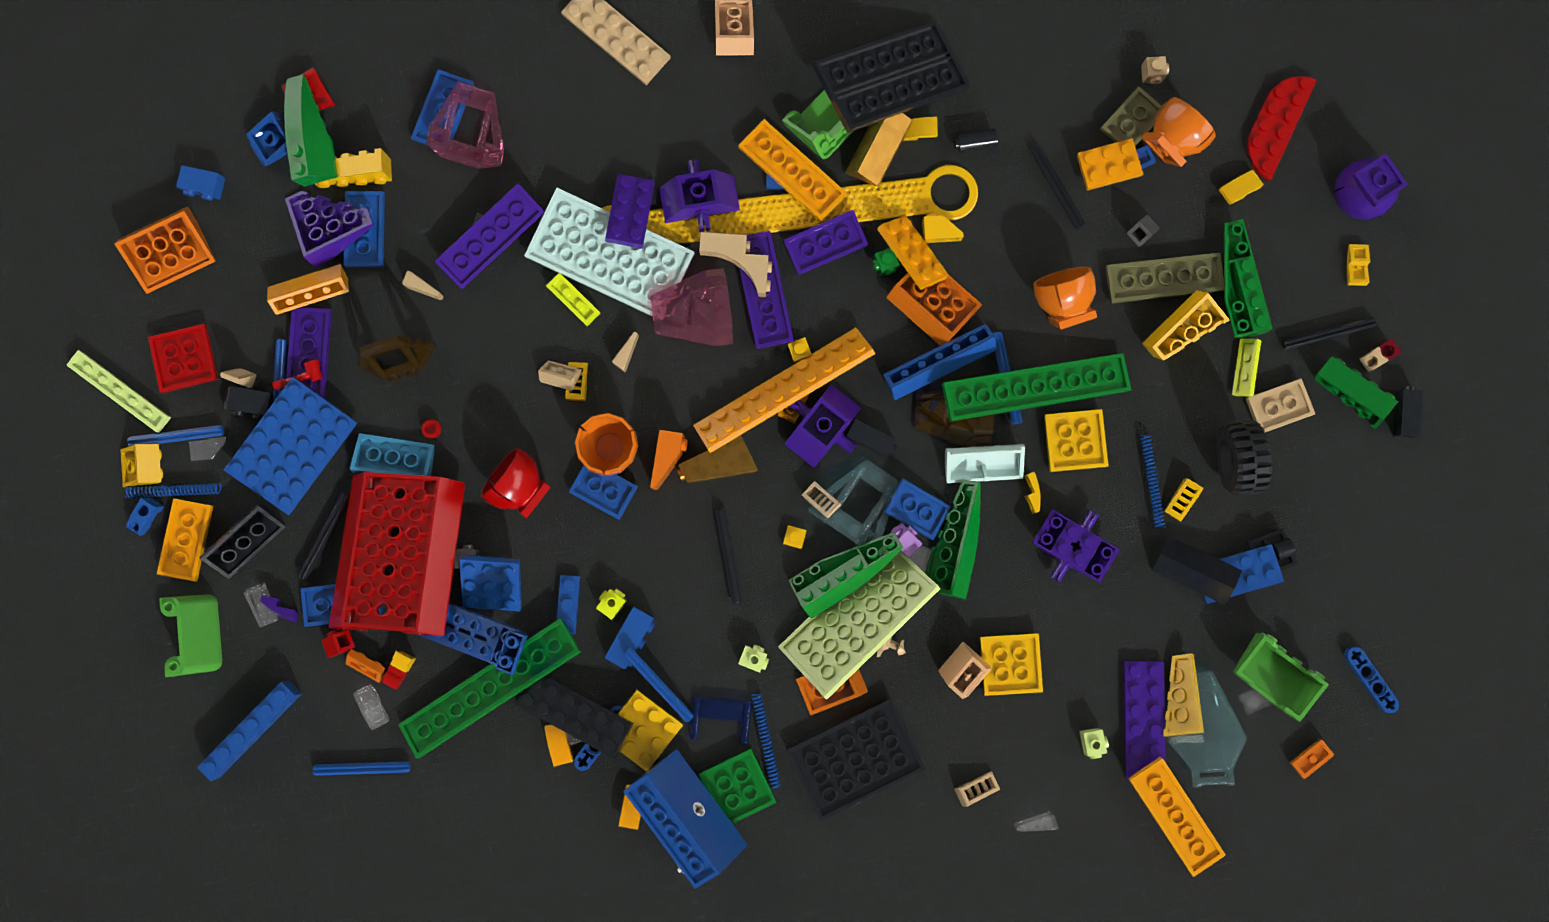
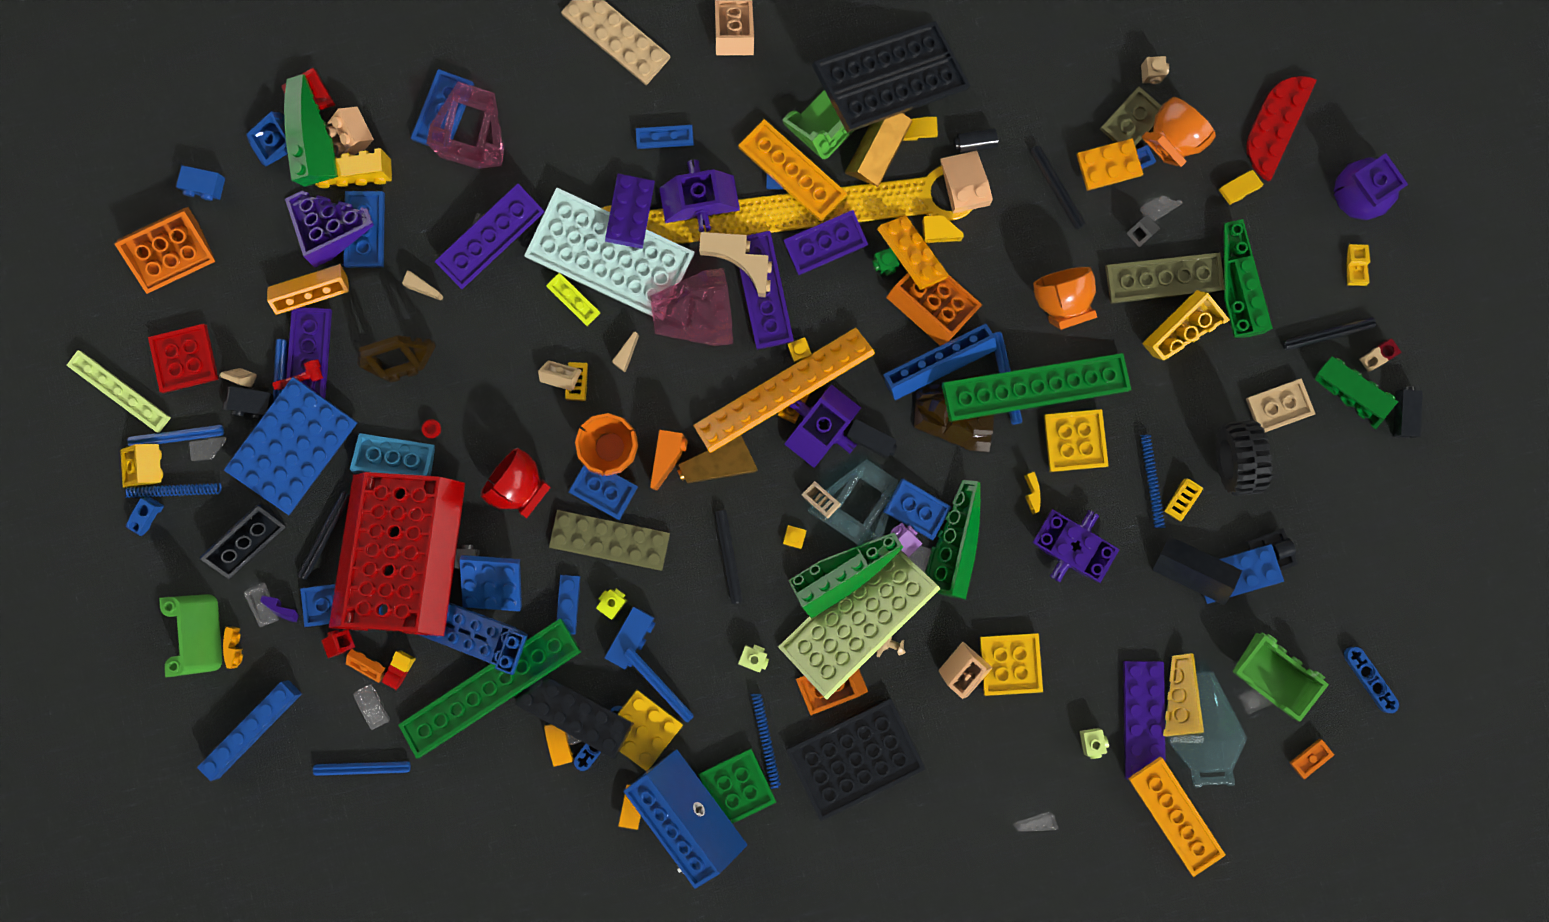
(185, 540): light orange plate -> none
(232, 654): none -> light orange slope
(348, 131): none -> light nougat slope
(609, 540): none -> olive plate
(664, 136): none -> blue plate
(722, 710): clear blue plate -> none
(965, 802): tan slope -> none
(966, 182): none -> light nougat slope
(984, 463): light aqua container -> none
(1159, 207): none -> clear slope
(1246, 367): neon yellow plate -> none

